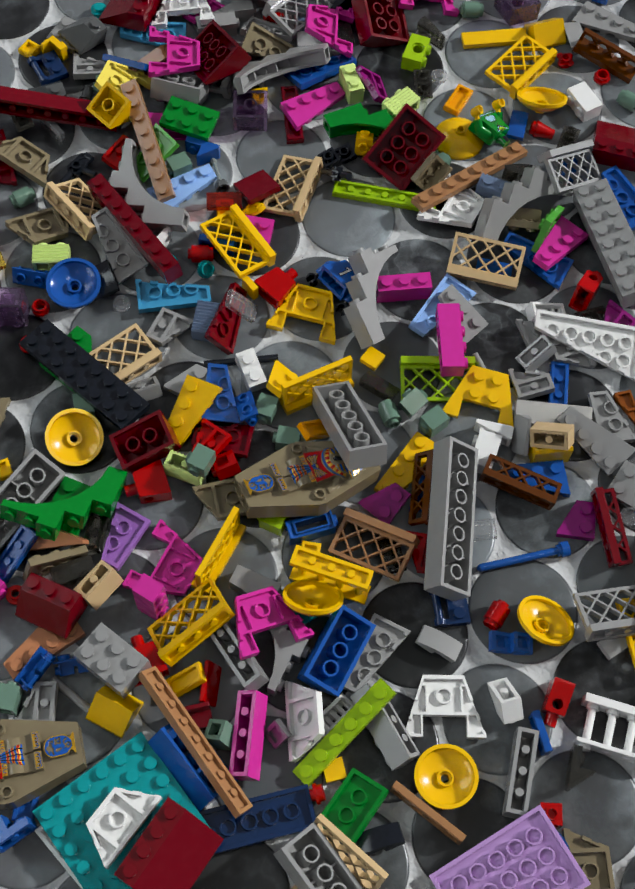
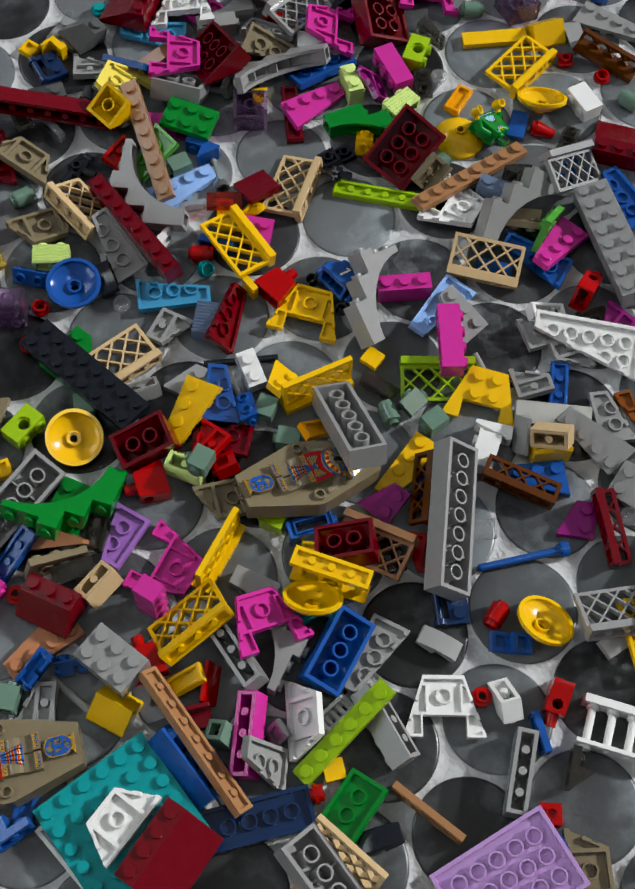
(24, 417): none -> lime brick
(241, 305): clear tile -> none
(267, 760): none -> light grey wing
(349, 541): none -> dark red slope
(392, 67): none -> dark pink brick
(454, 764): yellow dish -> none
(477, 701): none -> red plate
(536, 353): light grey slope -> none

